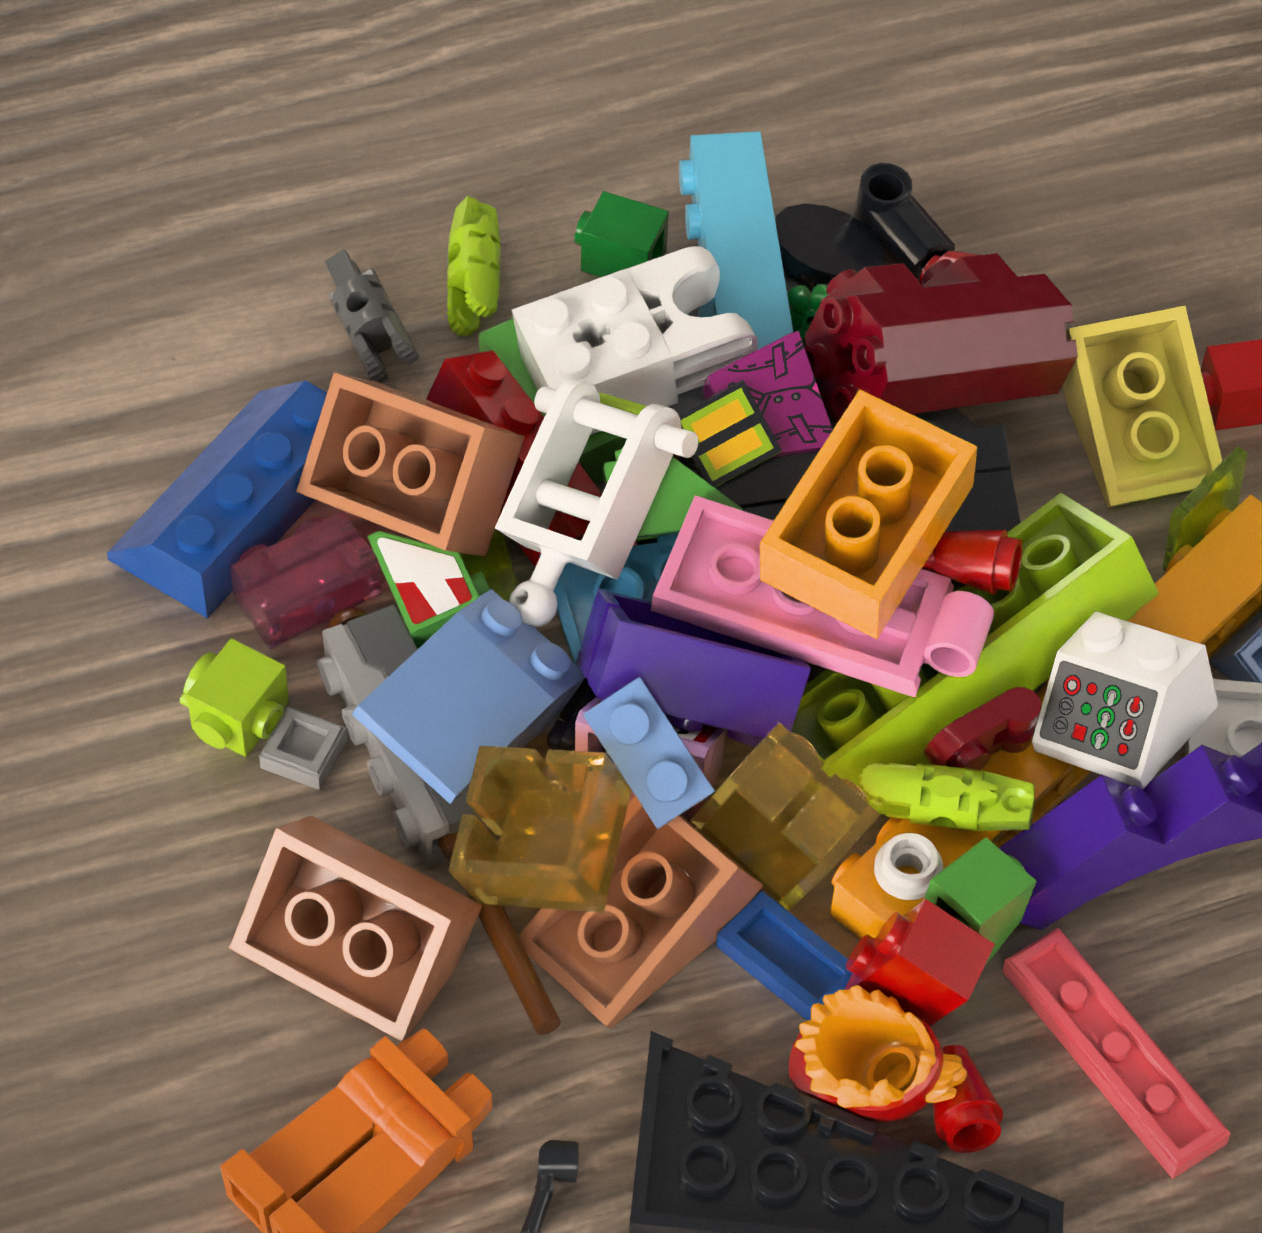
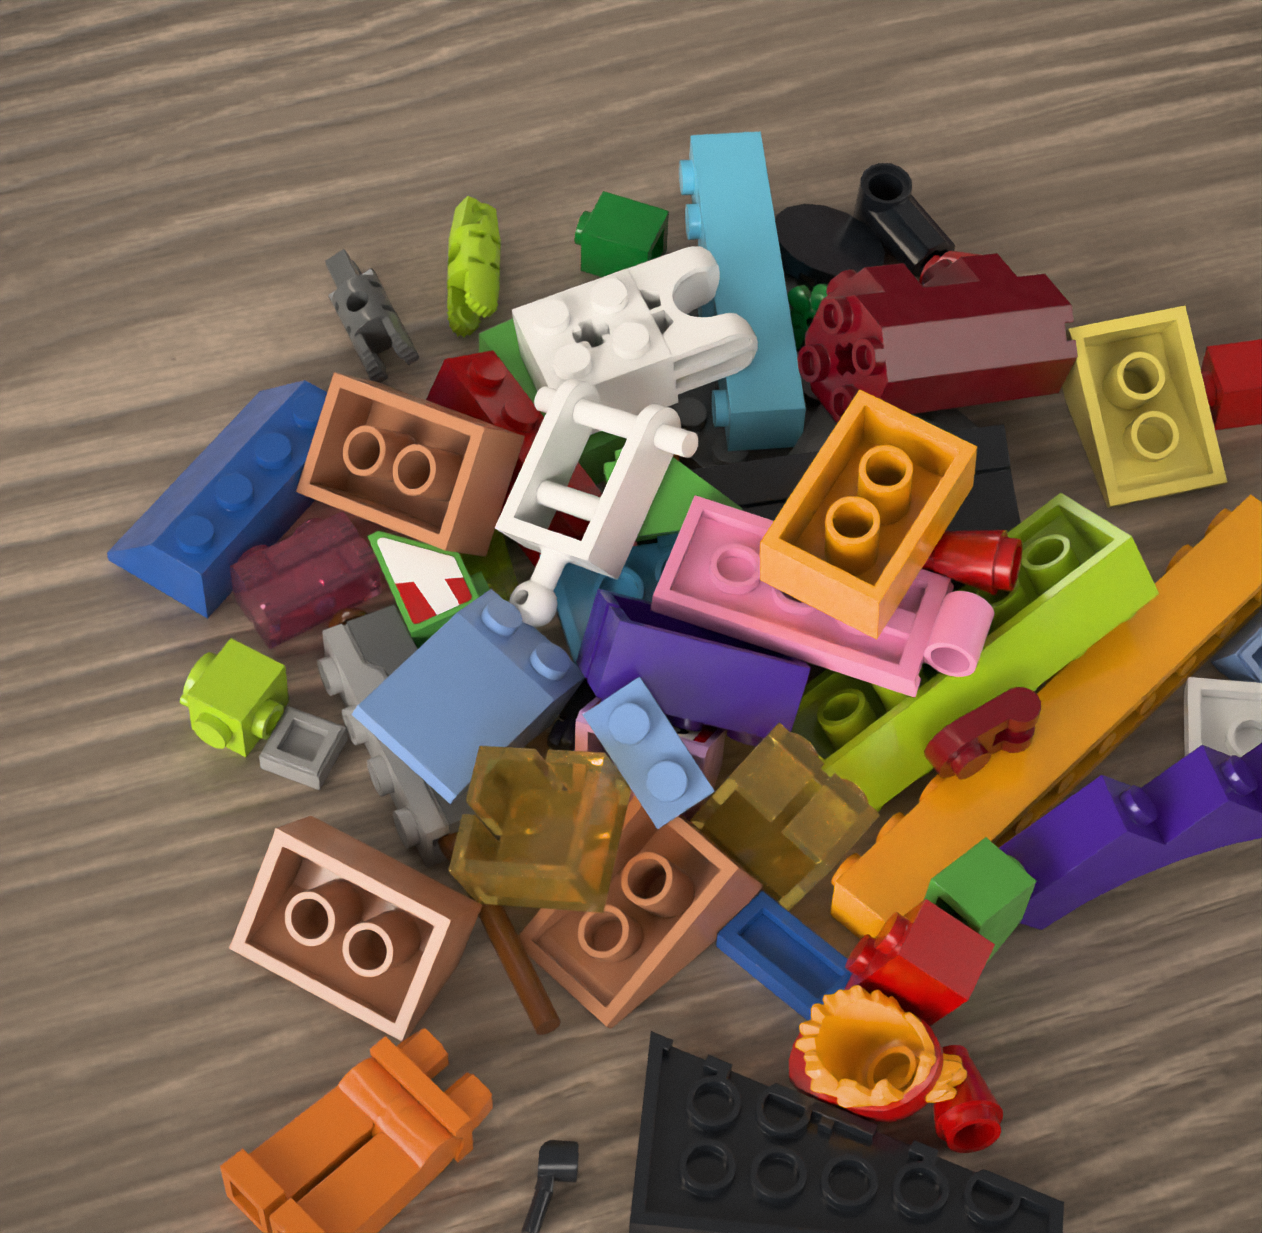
(728, 430): piece -> none
(783, 391): magenta torso -> none
(912, 851): white plate -> none
(949, 796): lime hinge -> none
(1116, 1053): coral tile -> none
(1124, 699): white slope -> none
(1199, 508): clear neon green piece -> none

